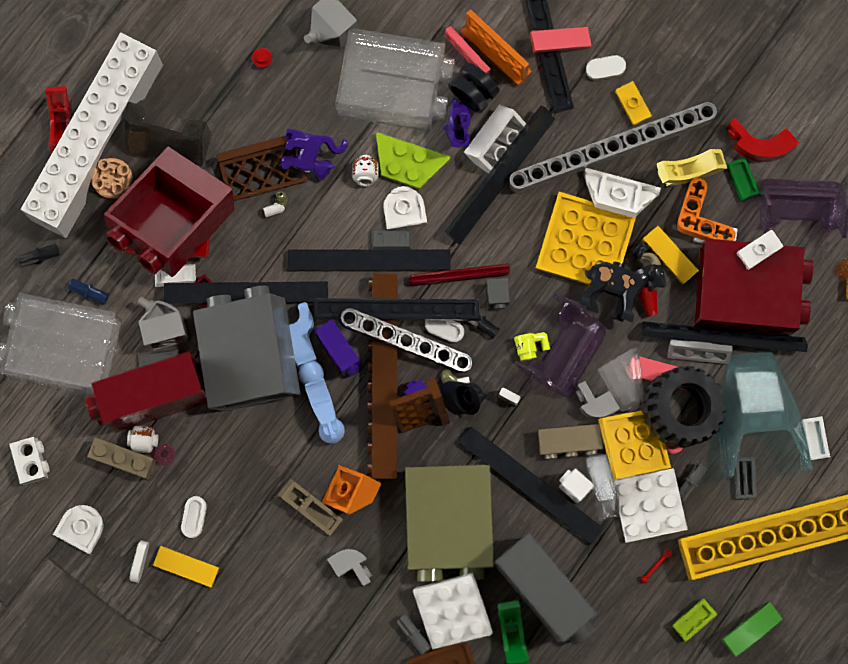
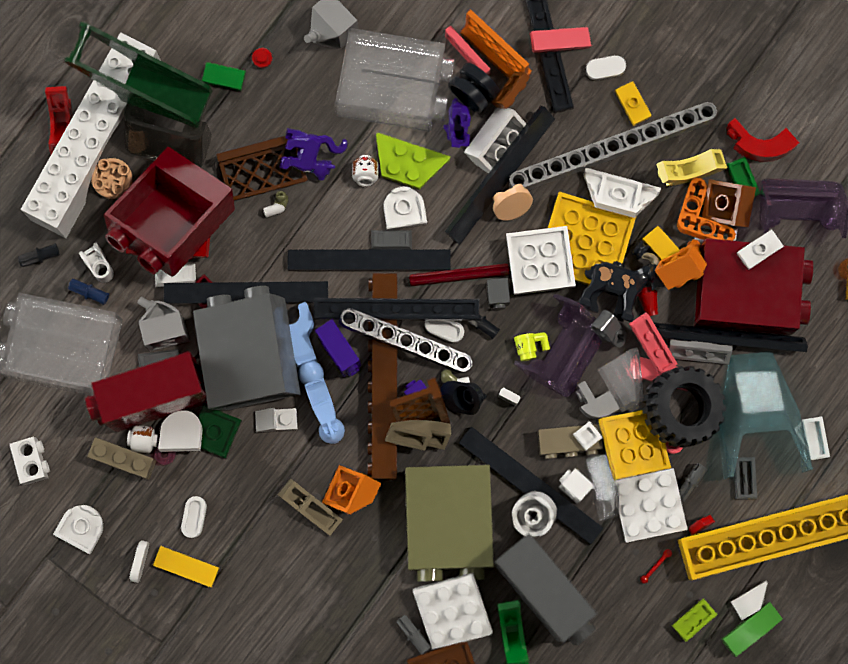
(95, 260): none -> white piece
(151, 82): none -> dark green piece
(180, 432): none -> white tile
(218, 431): none -> dark green tile
(223, 76): none -> green tile
(276, 420): none -> white slope
(346, 561): light grey brick -> none
(419, 434): none -> dark tan slope
(510, 90): none -> dark orange plate
(512, 203): none -> light nougat tile
(540, 260): none -> white plate
(545, 516): none -> white brick
(587, 436): none -> white tile
(609, 329): none -> dark grey piece
(653, 343): none -> coral tile
(682, 266): none -> orange brick
(701, 524): none -> red tile
(728, 203): none -> dark orange slope
(750, 601): none -> white slope

